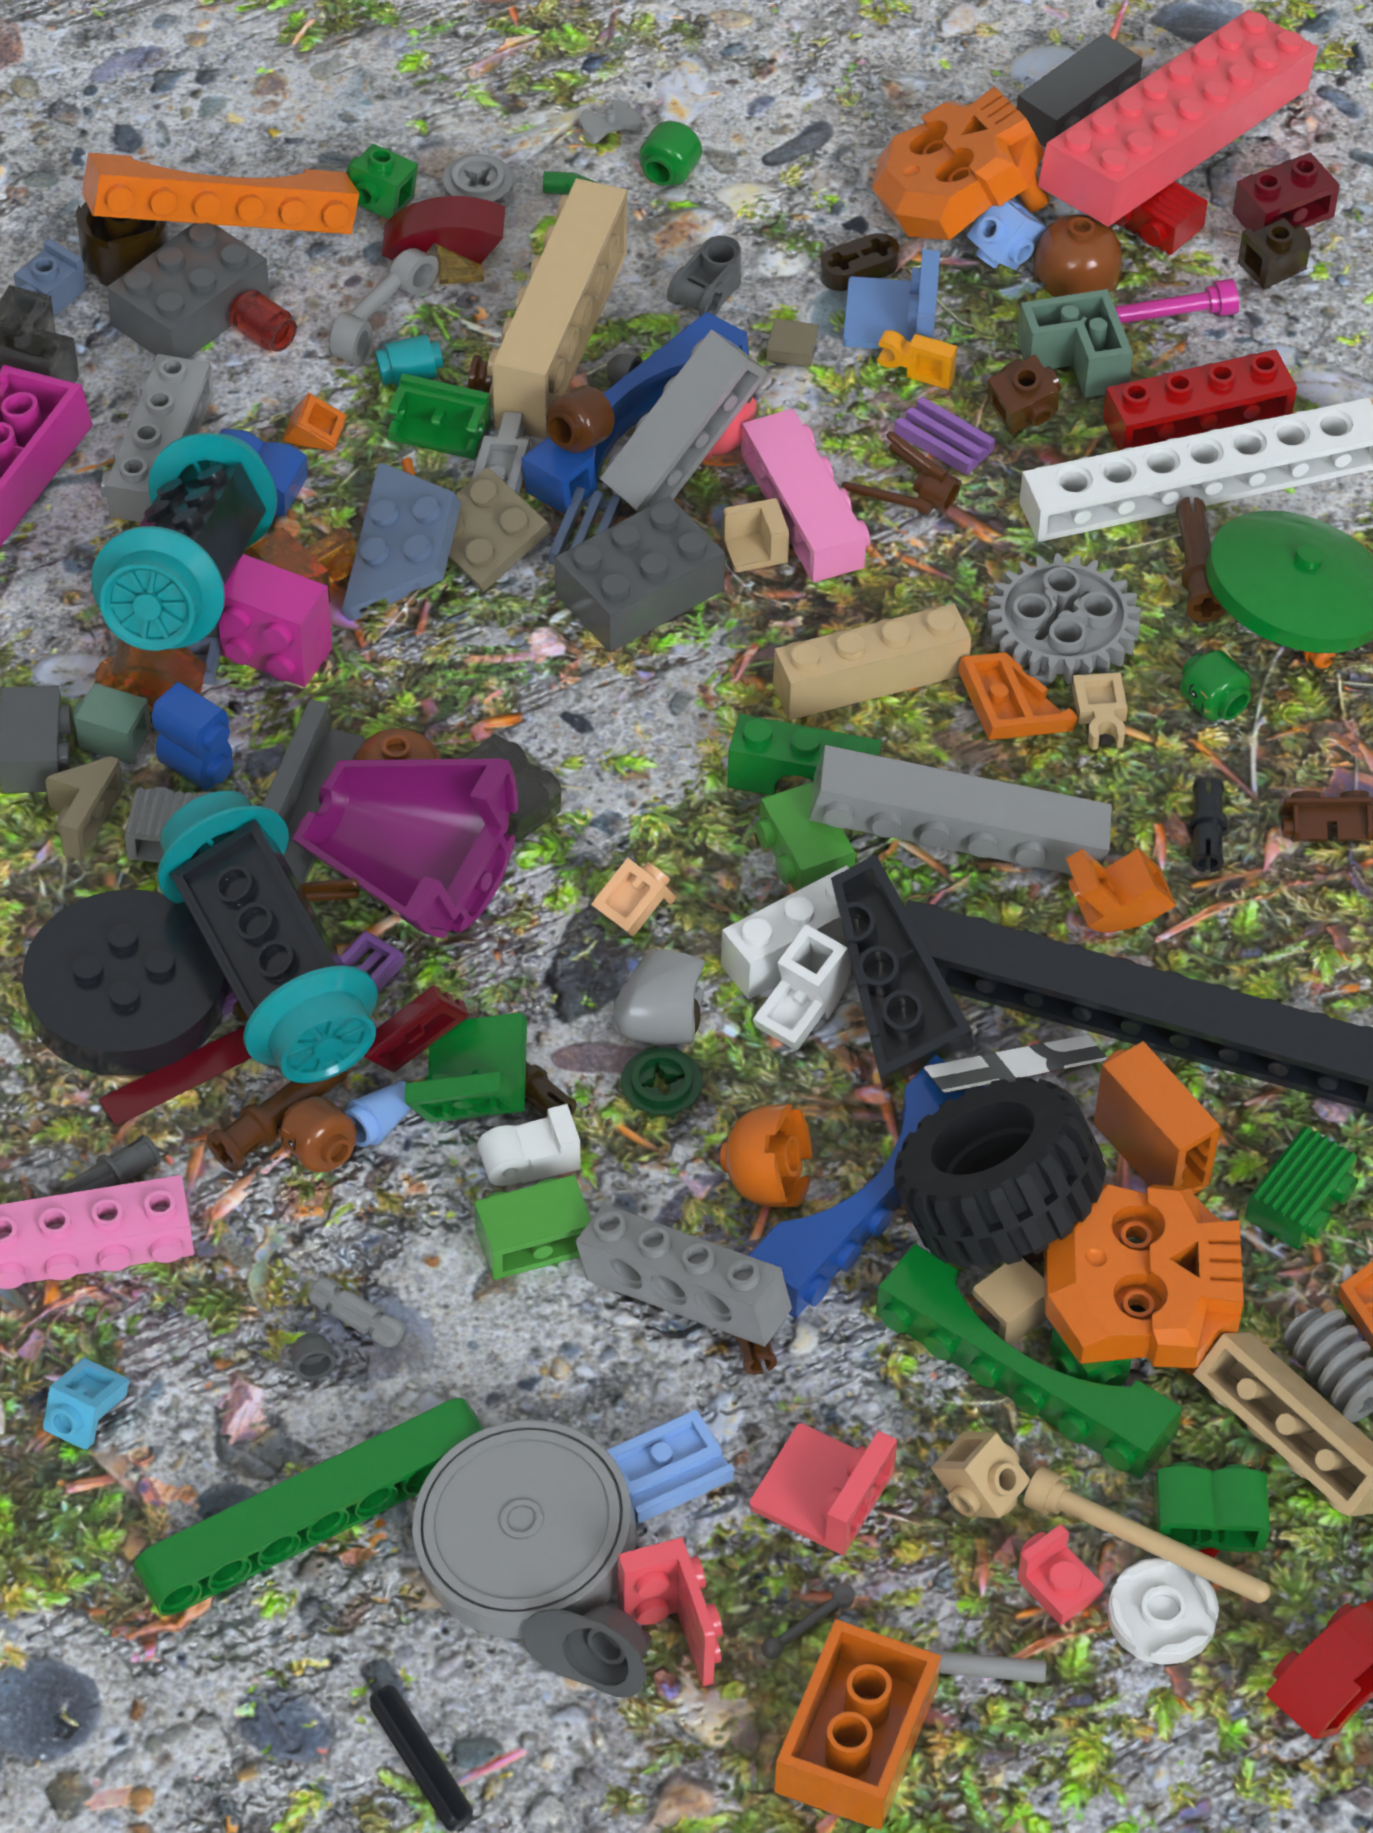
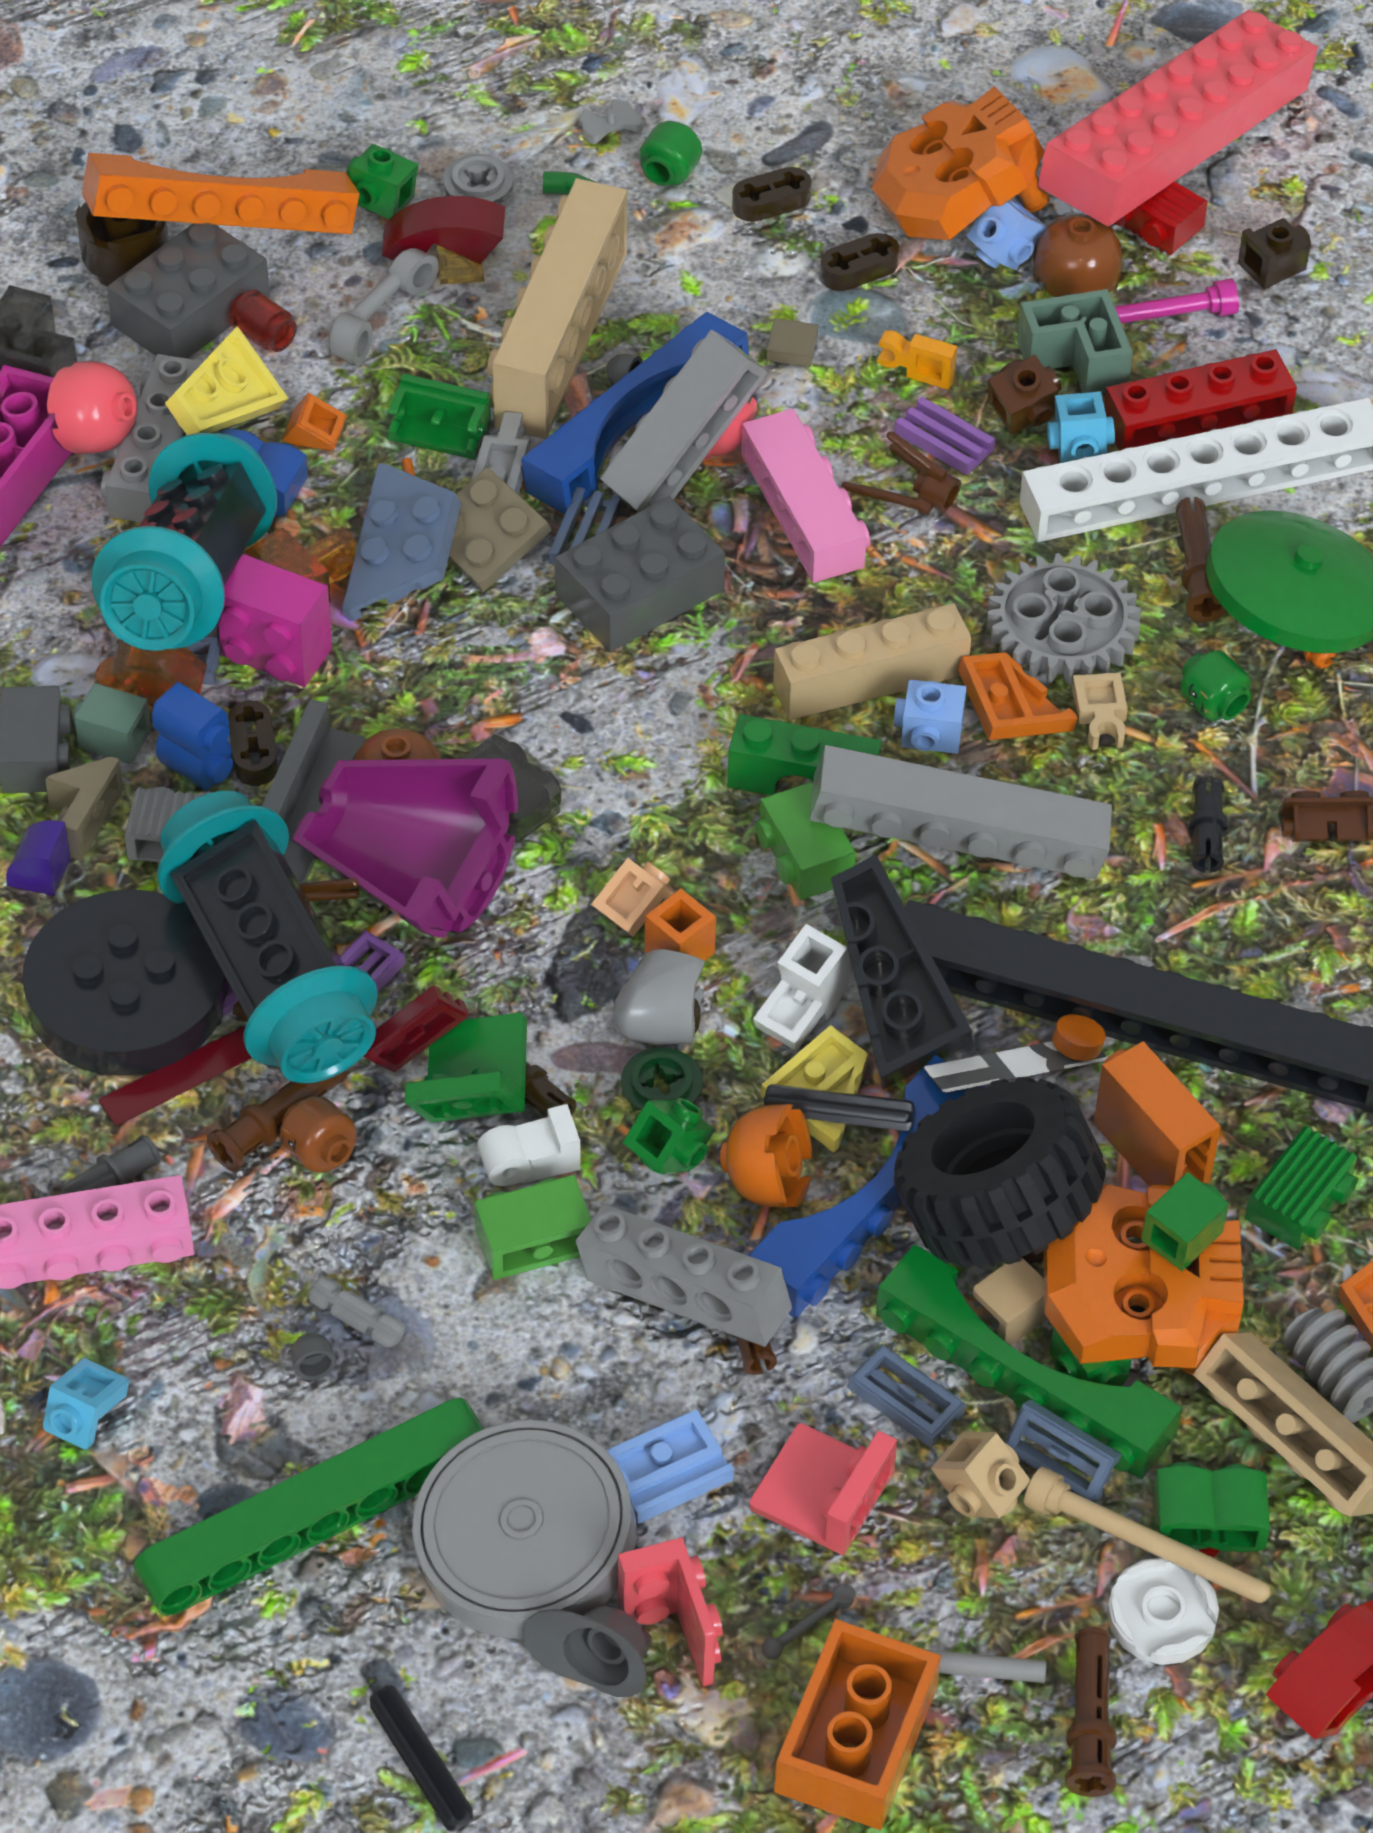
(40, 858): none -> dark purple brick
(54, 273): sand blue brick -> none
(91, 407): none -> coral cylinder
(226, 389): none -> light yellow wing
(261, 741): none -> dark brown beam
(378, 1113): light blue cone -> none
(409, 356): teal brick -> none
(478, 375): reddish brown bush -> none
(579, 419): reddish brown head -> none
(669, 1136): none -> green brick
(681, 926): none -> orange brick
(708, 276): dark grey piece -> none
(755, 535): tan panel -> none
(759, 940): white arch -> none
(771, 194): none -> dark brown beam
(826, 1064): none -> light yellow wing
(845, 1107): none -> black axle
(892, 305): medium blue bracket -> none
(901, 1402): none -> sand blue tile
(931, 716): none -> light blue brick
(1057, 1575): coral bracket -> none
(1073, 1436): none -> sand blue tile
(1078, 1037): none -> orange tile
(1079, 87): dark grey brick -> none
(1080, 426): none -> medium azure brick
(1091, 1734): none -> reddish brown pin
(1121, 894): orange brick -> none
(1185, 1221): none -> green brick
(1292, 190): dark red brick -> none

